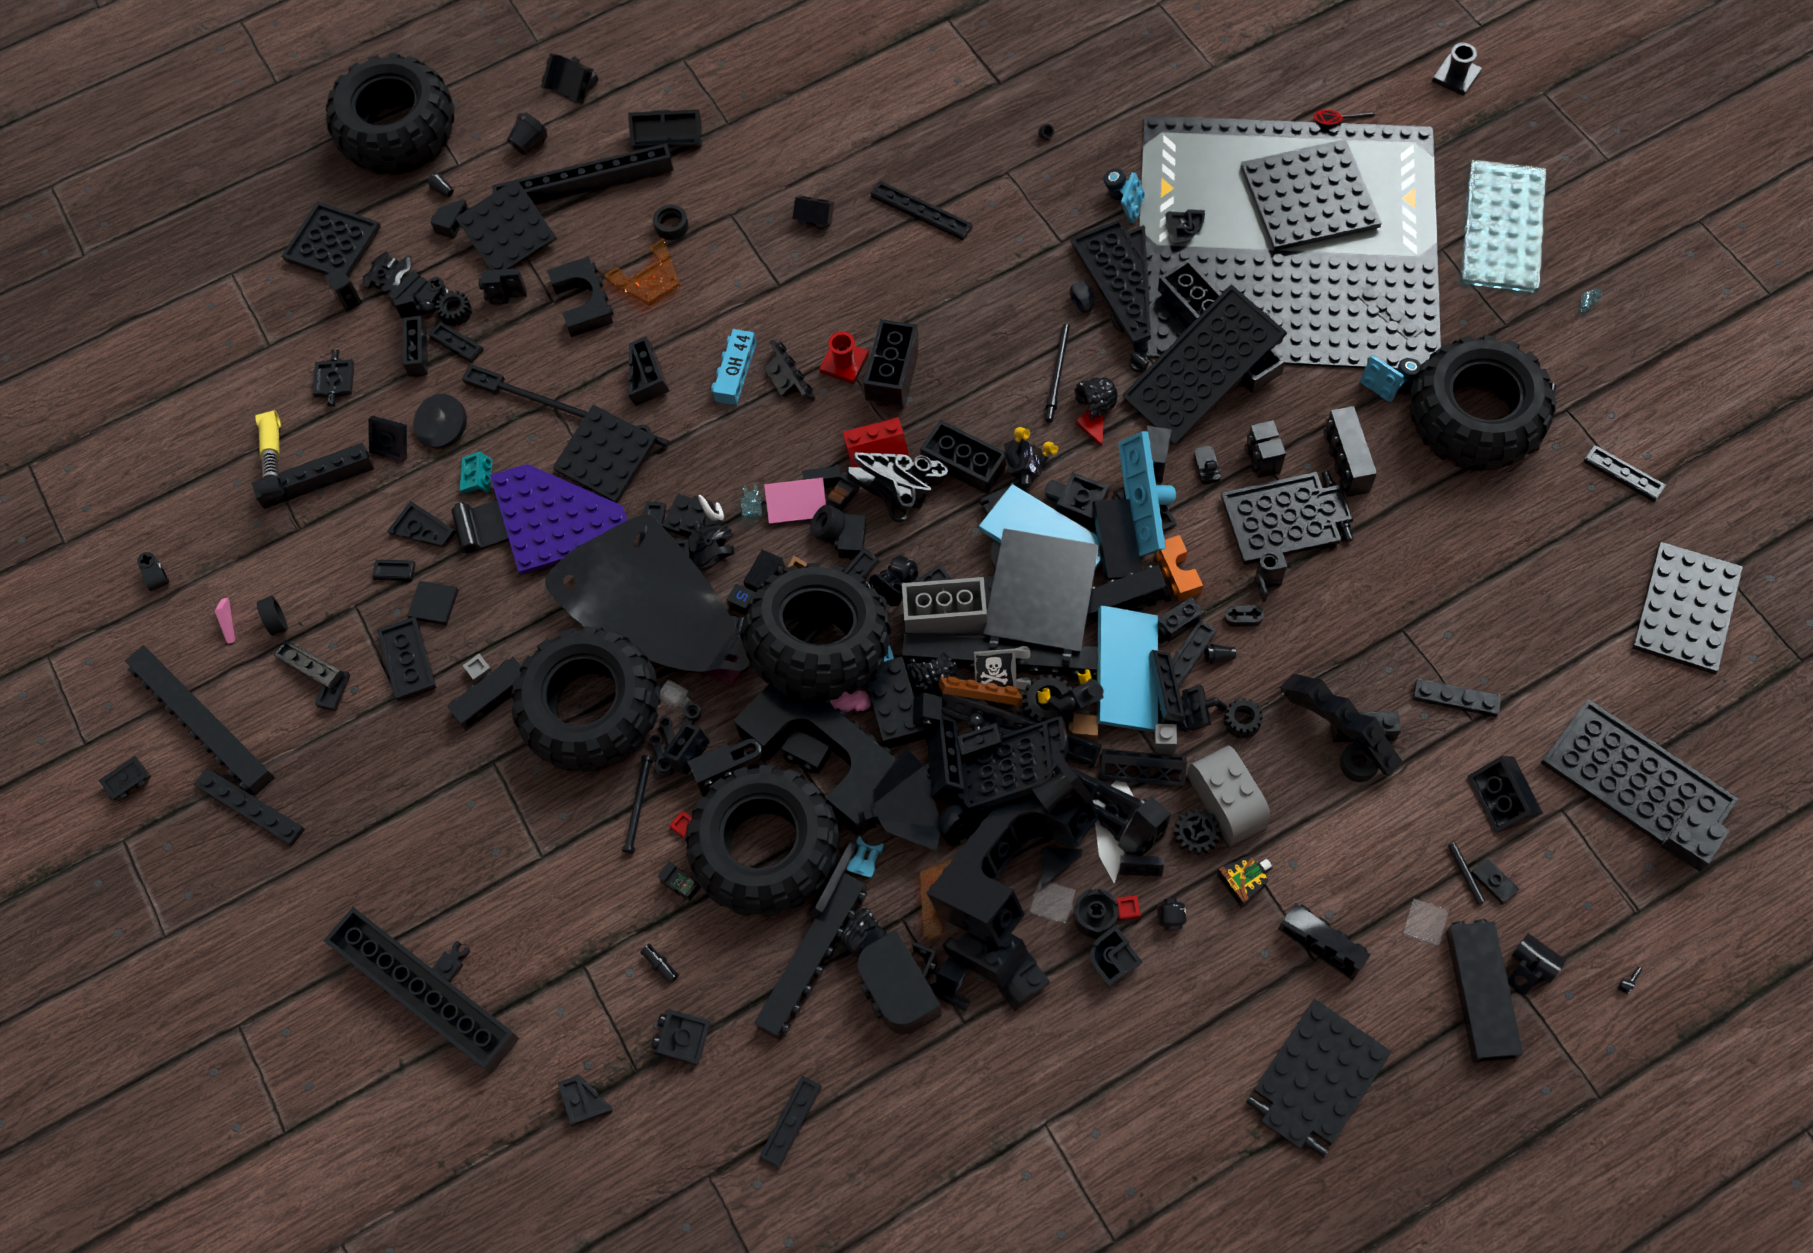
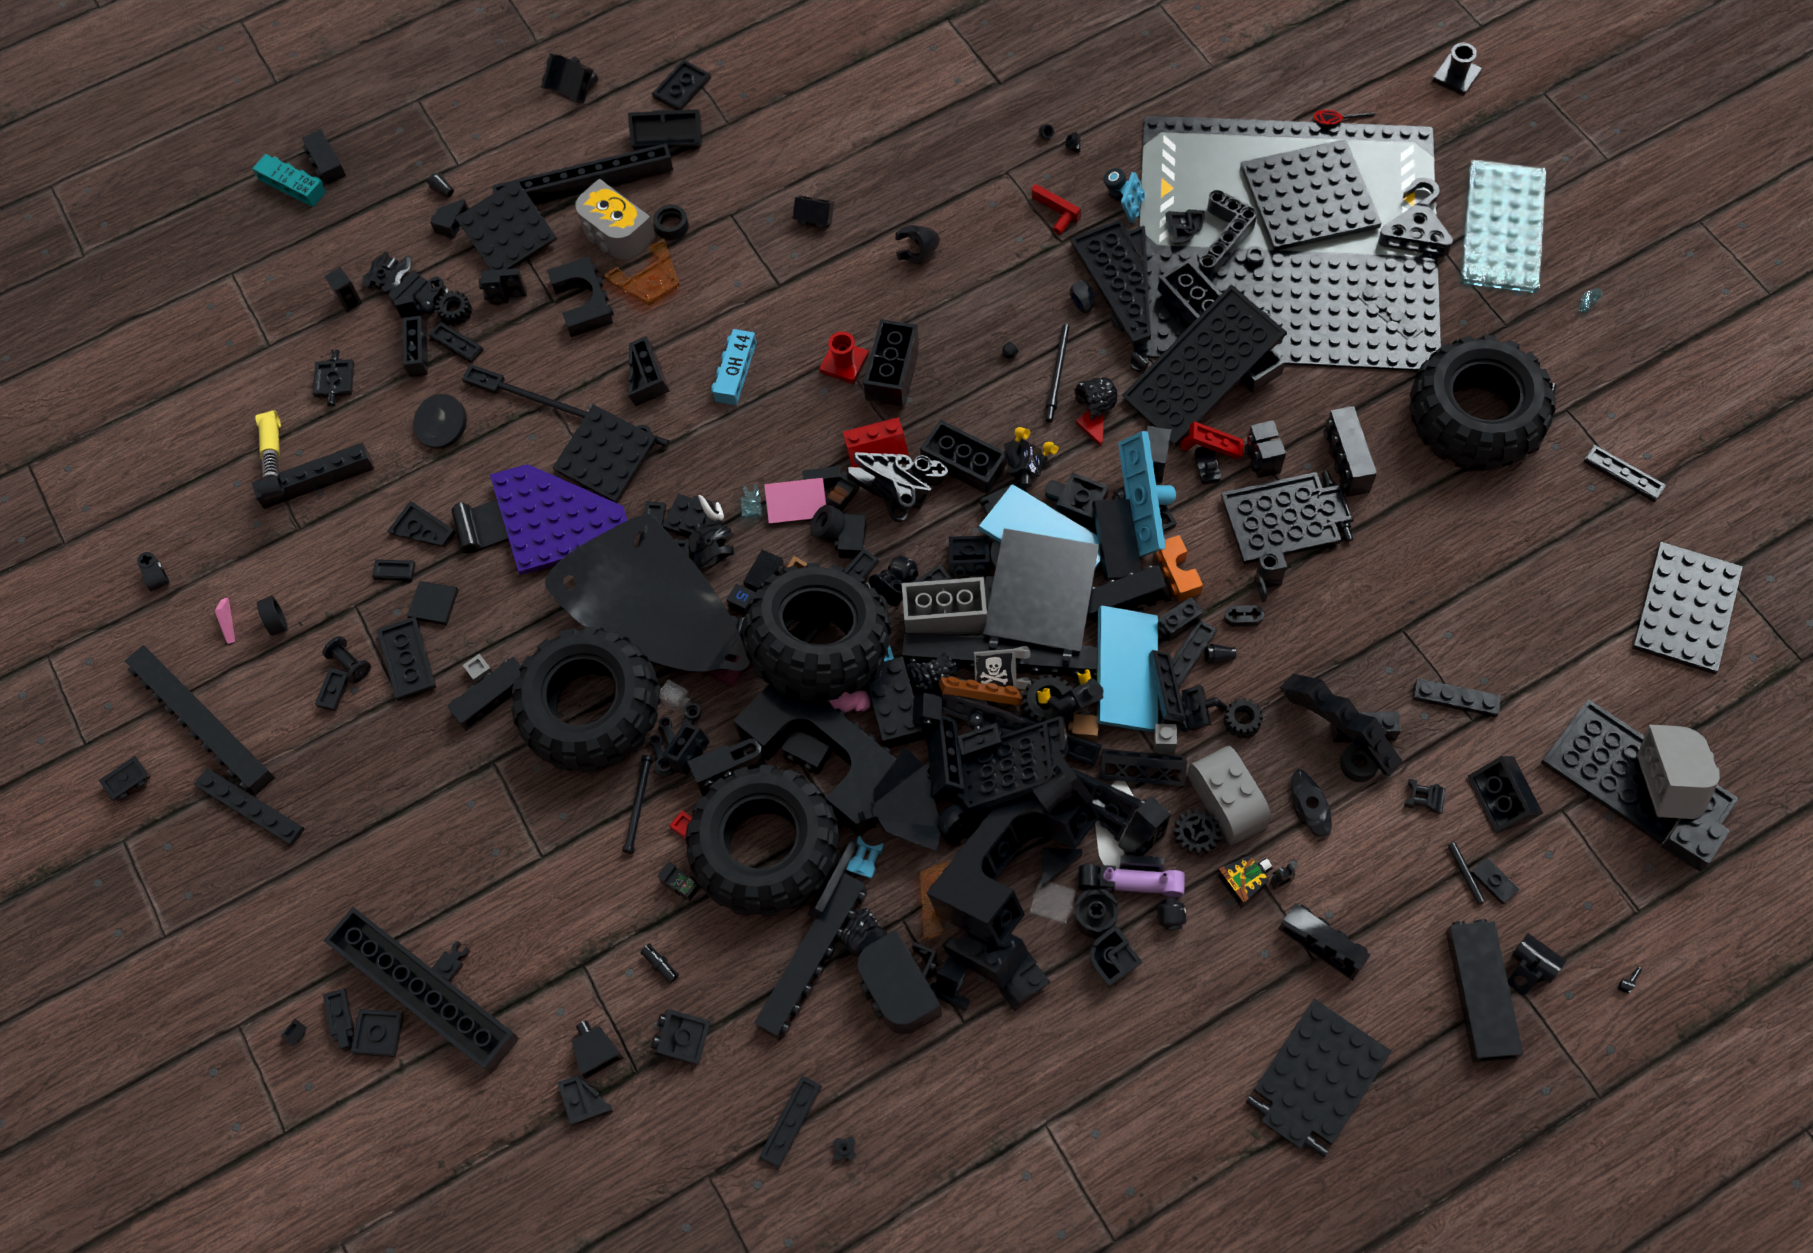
(289, 180): none -> teal brick
(294, 1032): none -> black plate
(308, 664): black tile -> none
(323, 157): none -> black brick
(331, 240): black plate -> none
(337, 649): none -> black hose
(339, 1018): none -> black hinge
(377, 1033): none -> black plate
(384, 83): black tyre -> none
(387, 438): black tile -> none
(475, 473): teal bracket -> none
(526, 133): black piece -> none
(594, 1050): none -> black torso
(614, 222): none -> light grey brick
(681, 85): none -> black tile
(785, 374): black bracket -> none
(849, 1153): none -> black plate
(921, 210): black tile -> none
(923, 236): none -> black piece
(969, 555): none -> black plate
(1009, 350): none -> black hinge
(1067, 209): none -> red piece
(1073, 142): none -> black plate
(1108, 878): none -> lavender piece
(1128, 908): red tile -> none
(1213, 440): none -> red piece
(1241, 222): none -> black beam
(1255, 255): none -> tile
(1282, 876): none -> black plate
(1317, 819): none -> black piece
(1386, 380): medium azure plate -> none
(1418, 225): none -> piece
(1425, 922): clear piece -> none
(1435, 796): none -> black piece
(1678, 771): none -> light grey brick

